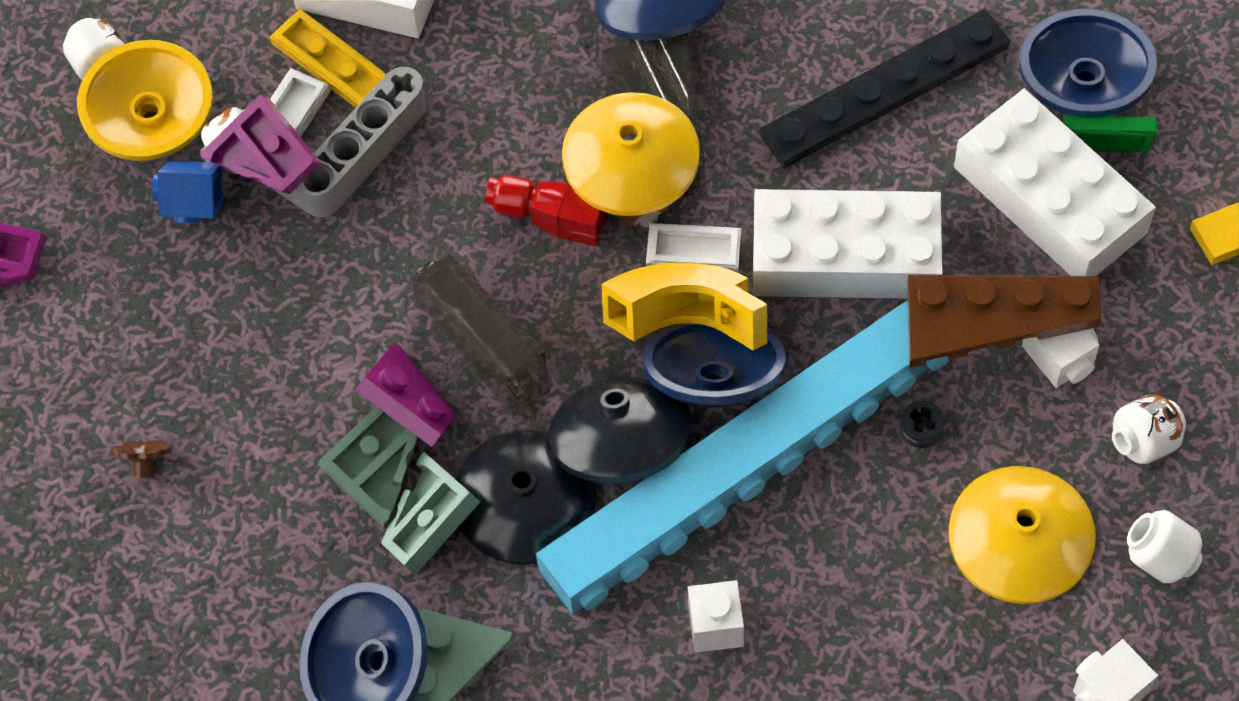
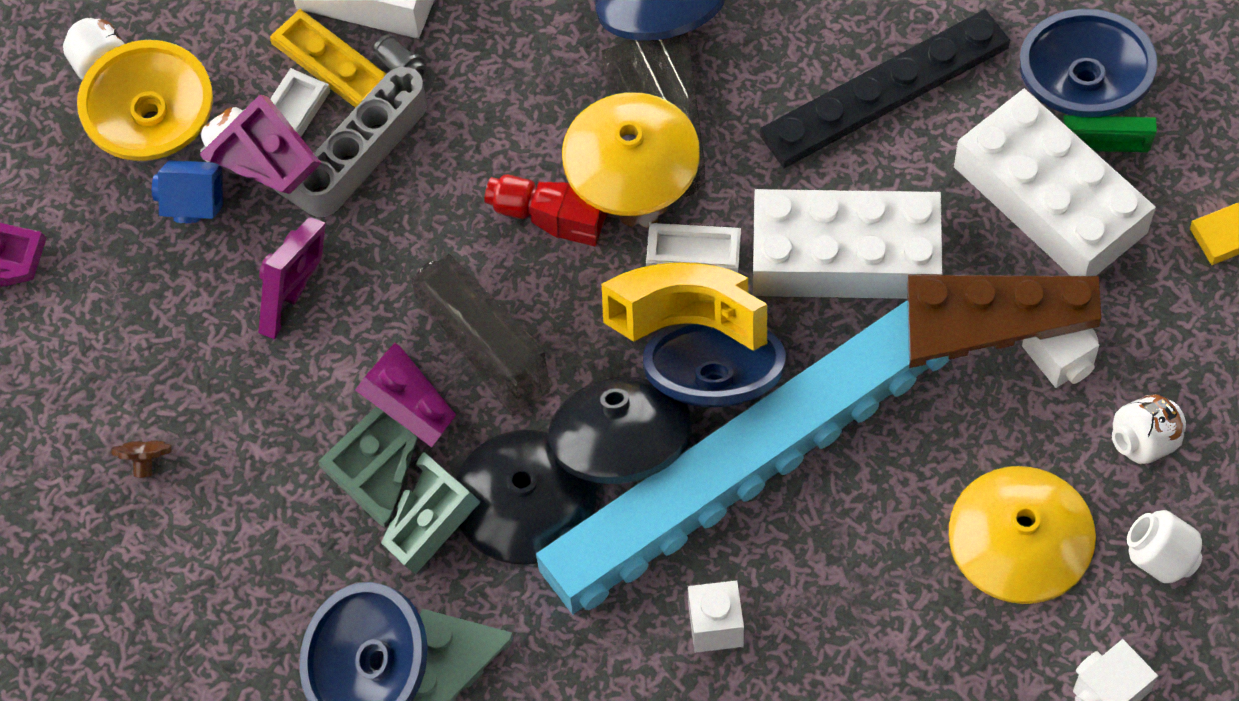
(288, 272): none -> magenta wing
(395, 55): none -> dark grey pin
(918, 409): black bush -> none

